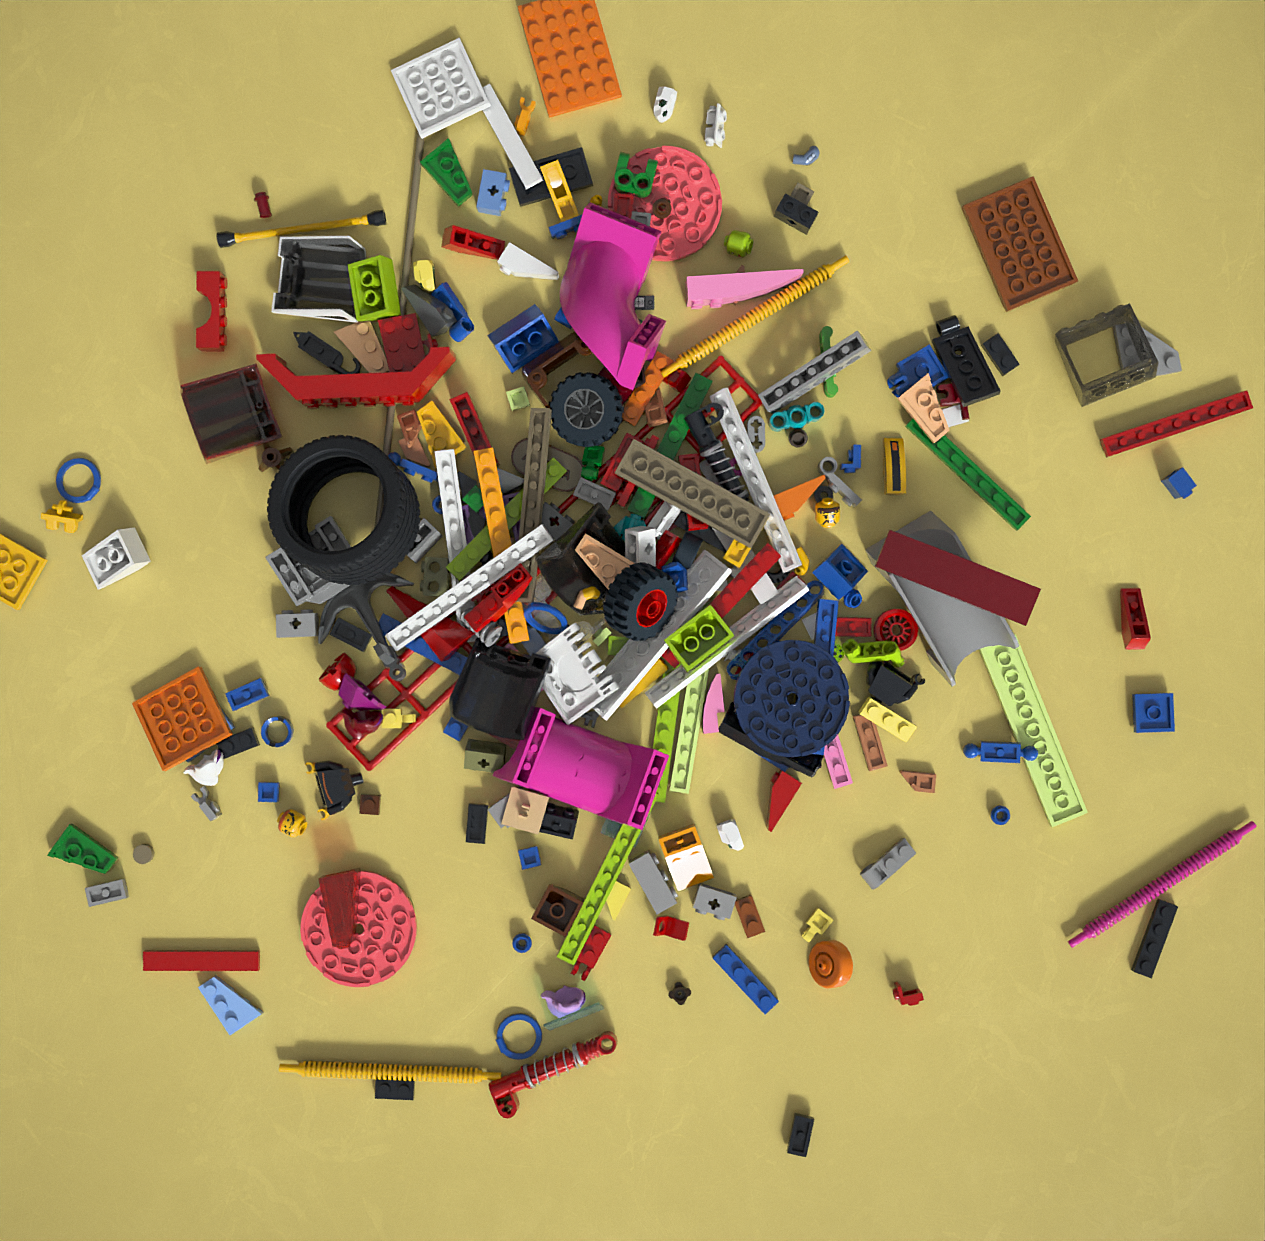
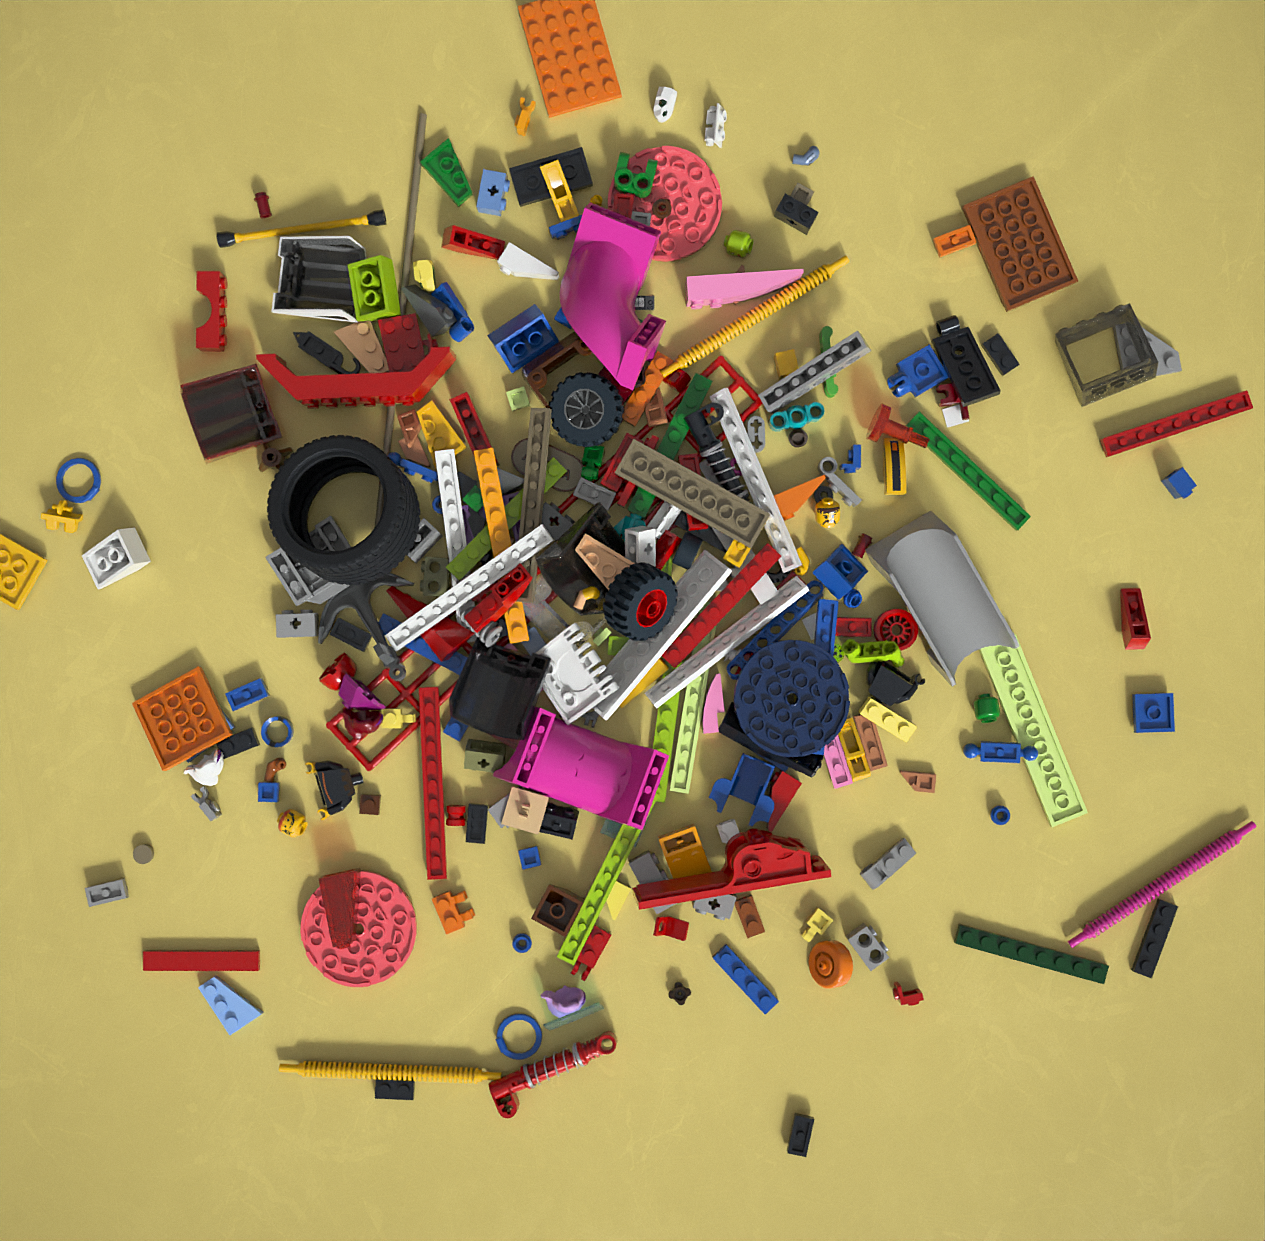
(81, 849): green wing -> none
(273, 767): none -> dark orange arm
(433, 782): none -> red plate
(440, 88): white plate -> none
(448, 911): none -> orange plate
(455, 815): none -> red wheel
(510, 140): white tile -> none
(545, 607): blue piece -> none
(678, 574): blue bracket -> none
(698, 638): lime slope -> none
(748, 785): none -> blue piece
(751, 863): none -> red piece
(785, 363): none -> yellow brick
(853, 751): none -> yellow slope
(862, 544): none -> dark red pin
(864, 948): none -> light grey brick
(882, 424): none -> clear red piece
(924, 408): light nougat wing -> none
(954, 241): none -> orange plate
(957, 577): dark red slope -> none
(986, 708): none -> green head
(1031, 954): none -> dark green plate

